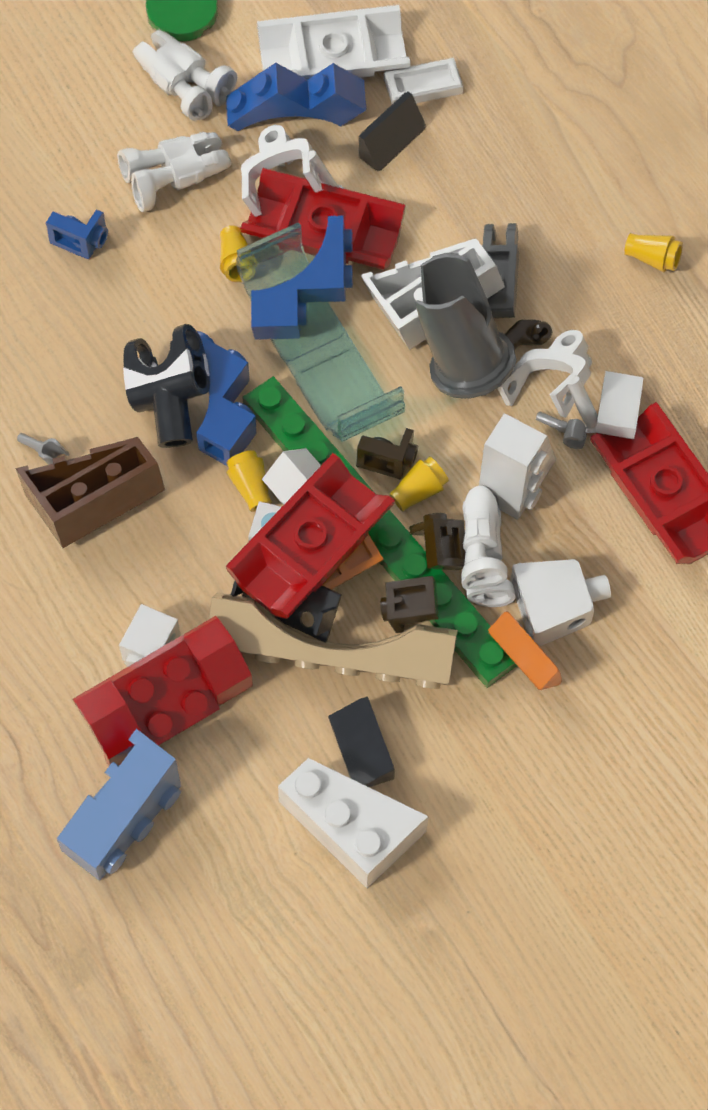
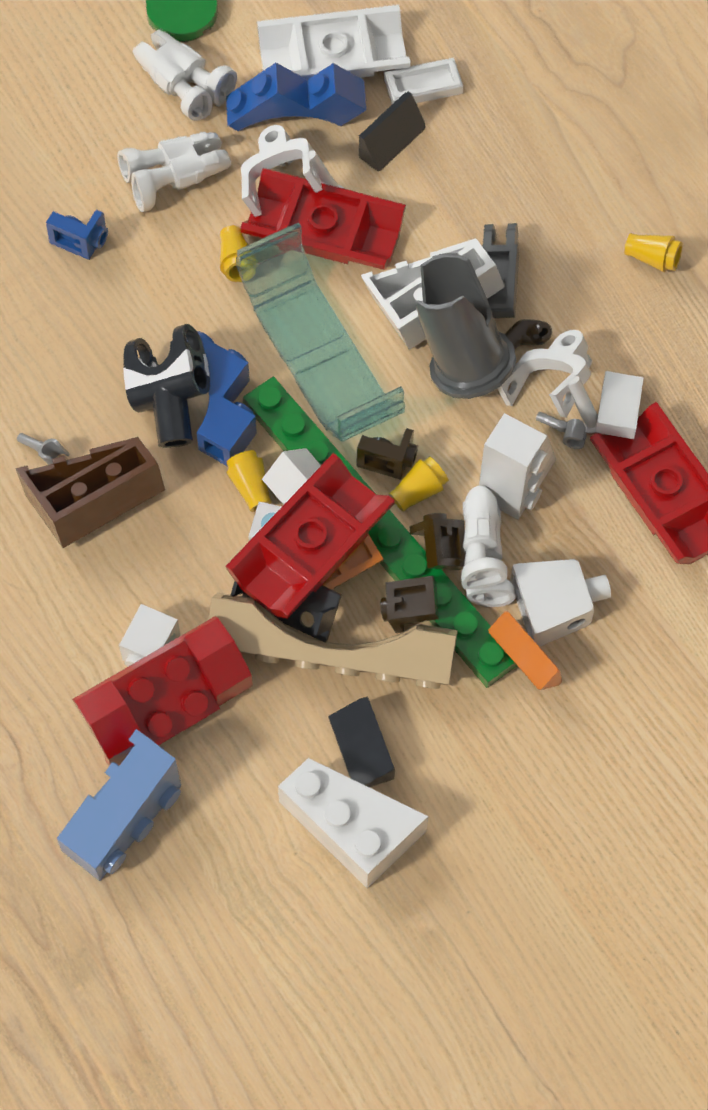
(283, 308): blue arch -> none

